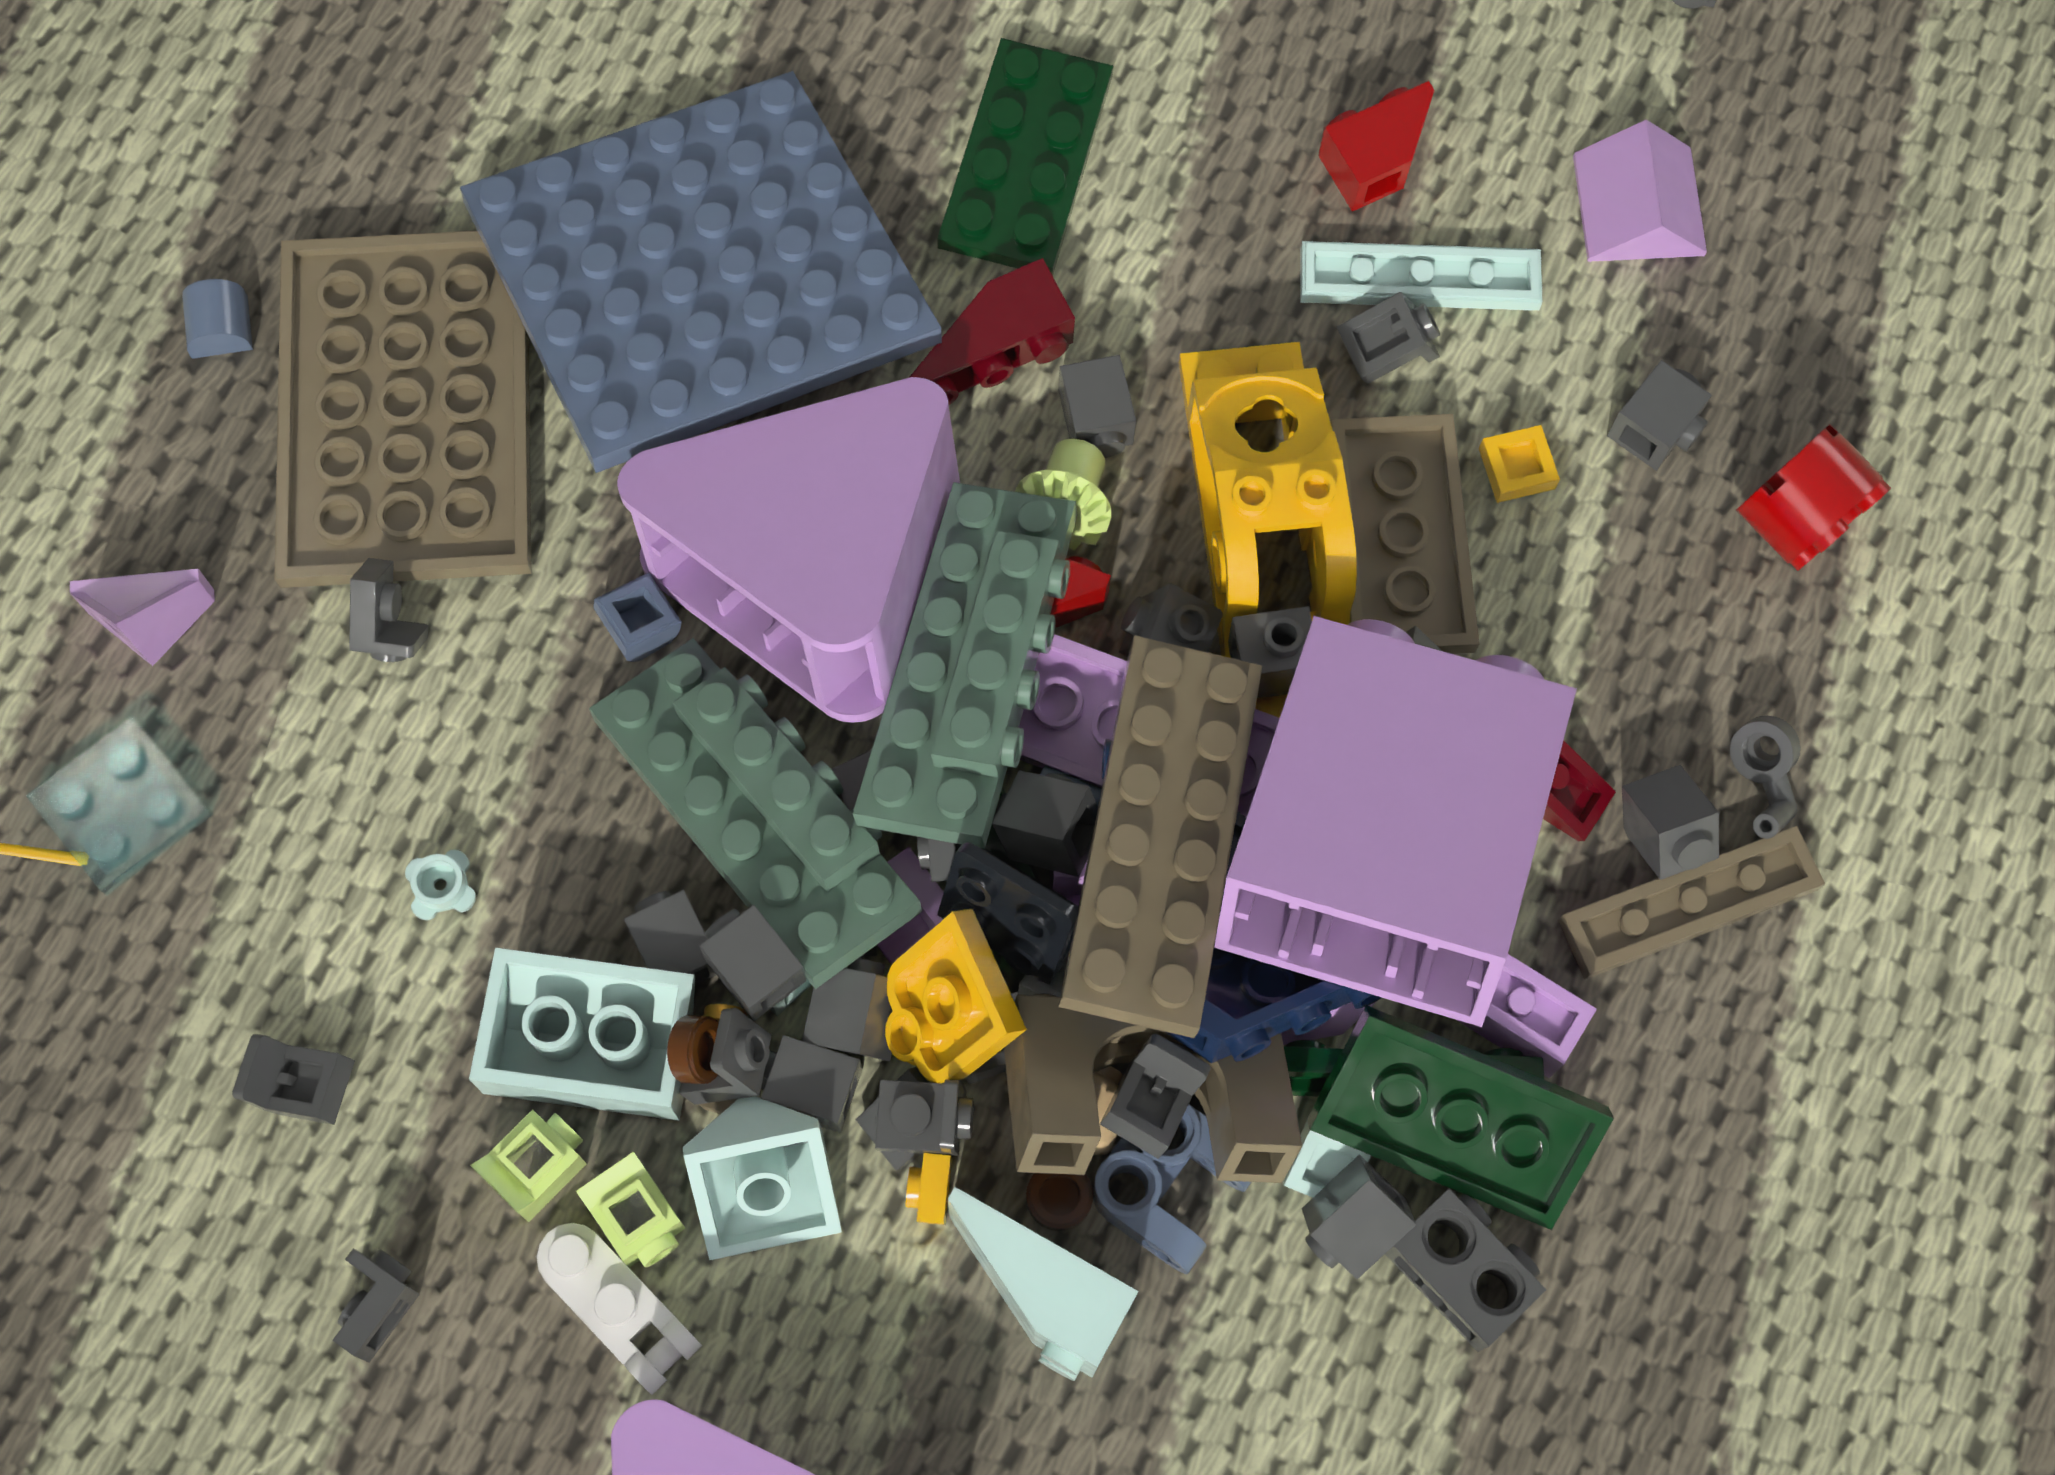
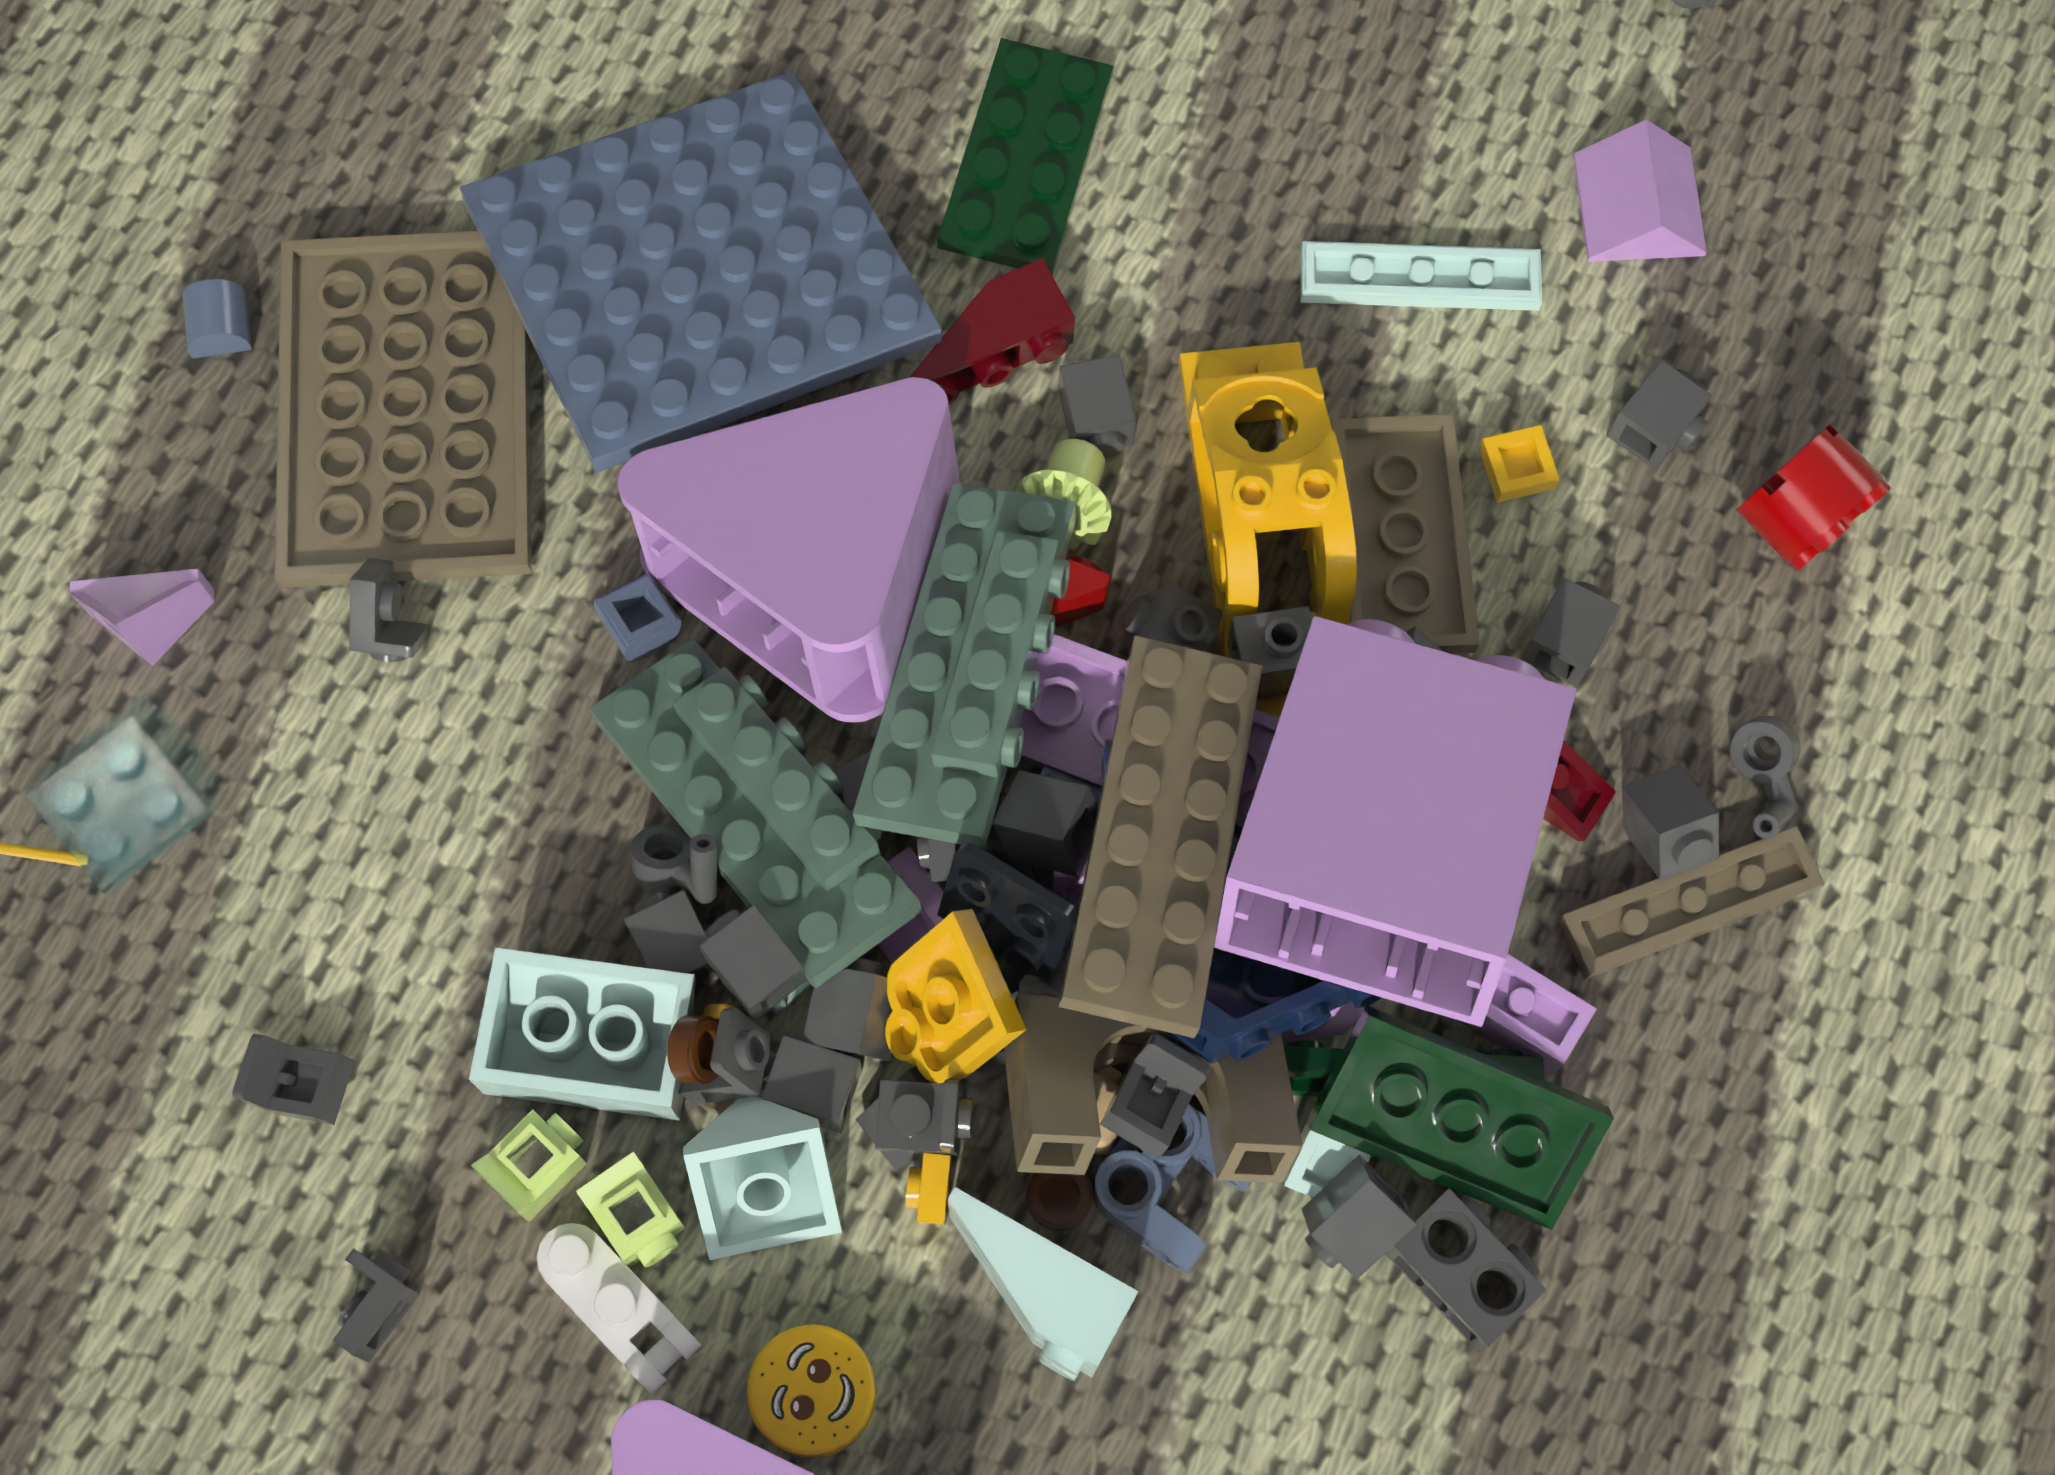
(426, 871): light aqua plate -> none
(669, 857): none -> dark grey plate
(811, 1391): none -> yellow head
(1374, 148): red slope -> none
(1389, 336): dark grey bracket -> none
(1571, 631): none -> dark grey brick

